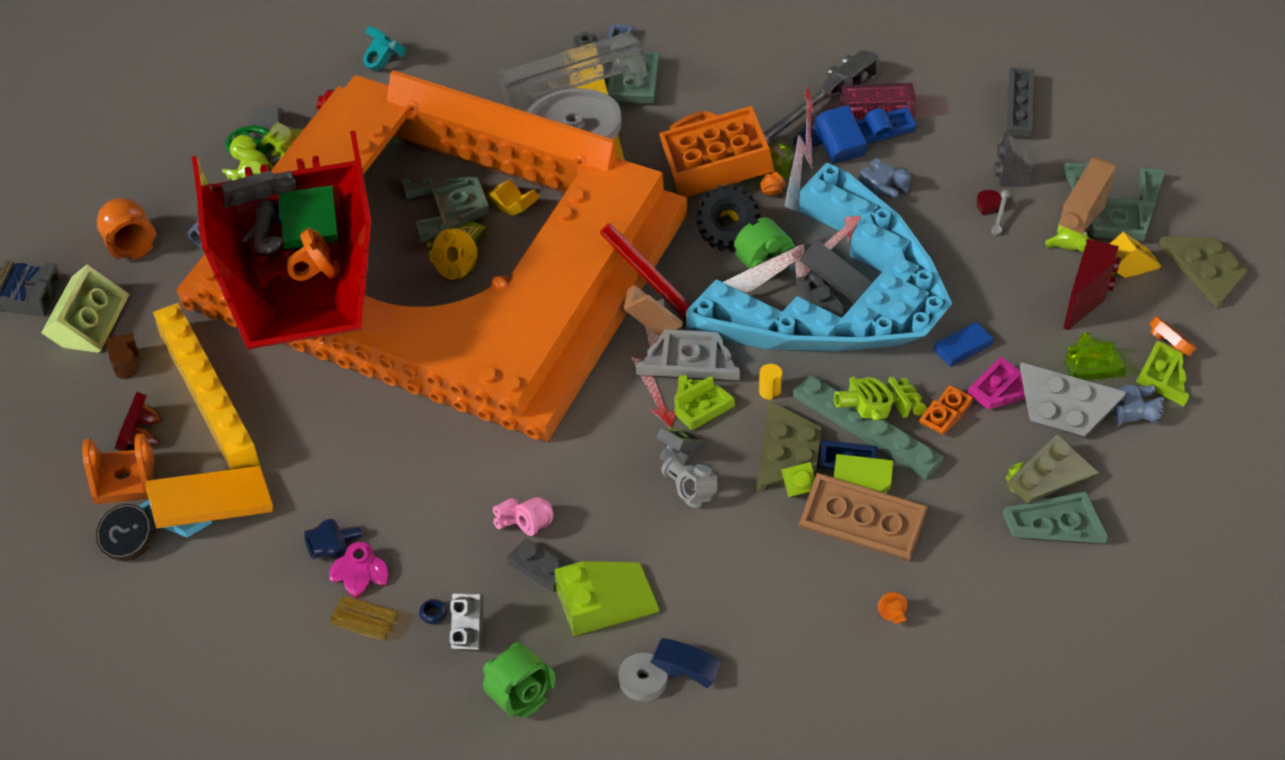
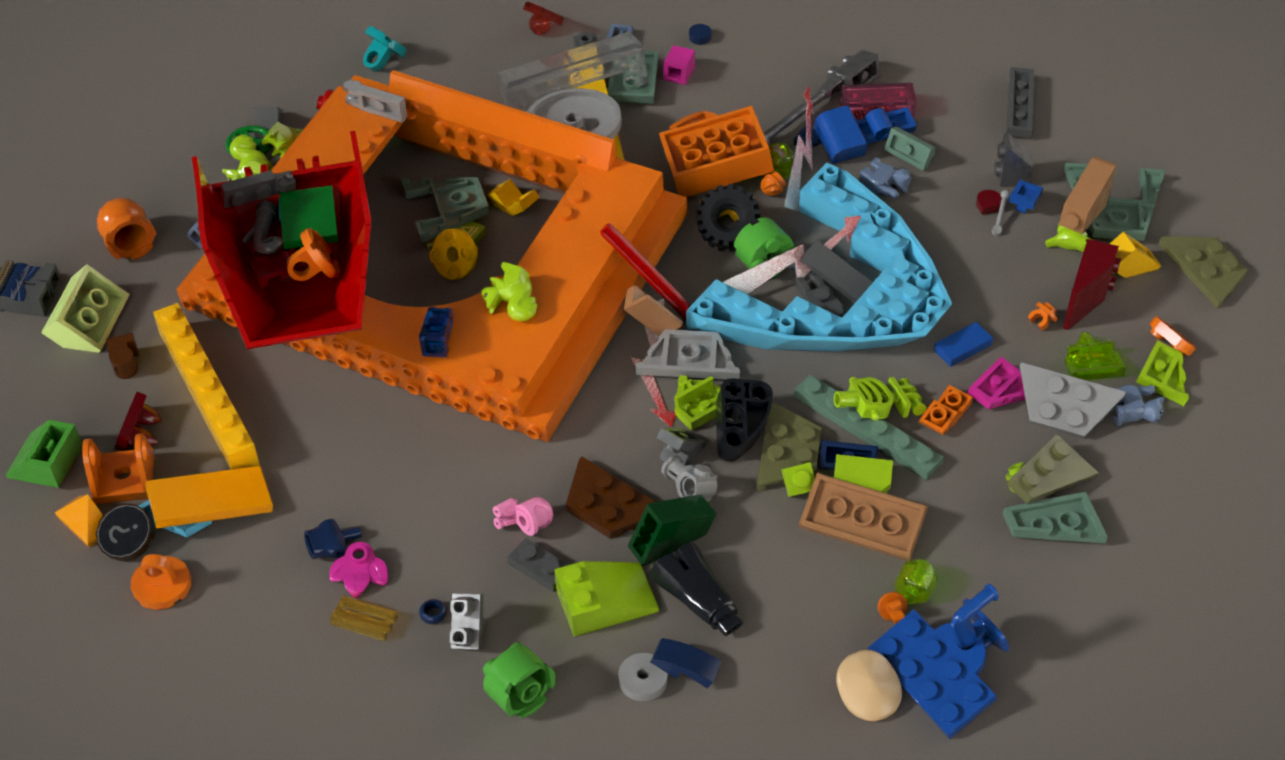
(47, 454): none -> bright green slope
(81, 518): none -> light orange slope
(160, 581): none -> orange tile
(375, 101): none -> light grey hinge
(436, 332): none -> clear blue leg
(513, 288): none -> lime animal
(540, 21): none -> clear red tile
(604, 500): none -> reddish brown wing
(670, 525): none -> dark green slope
(679, 65): none -> dark pink brick
(695, 585): none -> black piece
(700, 34): none -> dark blue tile
(738, 402): none -> black beam
(770, 381): yellow piece -> none
(869, 685): none -> tan piece
(909, 148): none -> sand green tile
(916, 581): none -> clear neon green head
(944, 664): none -> blue plate
(1025, 196): none -> blue tile
(1043, 311): none -> orange plate

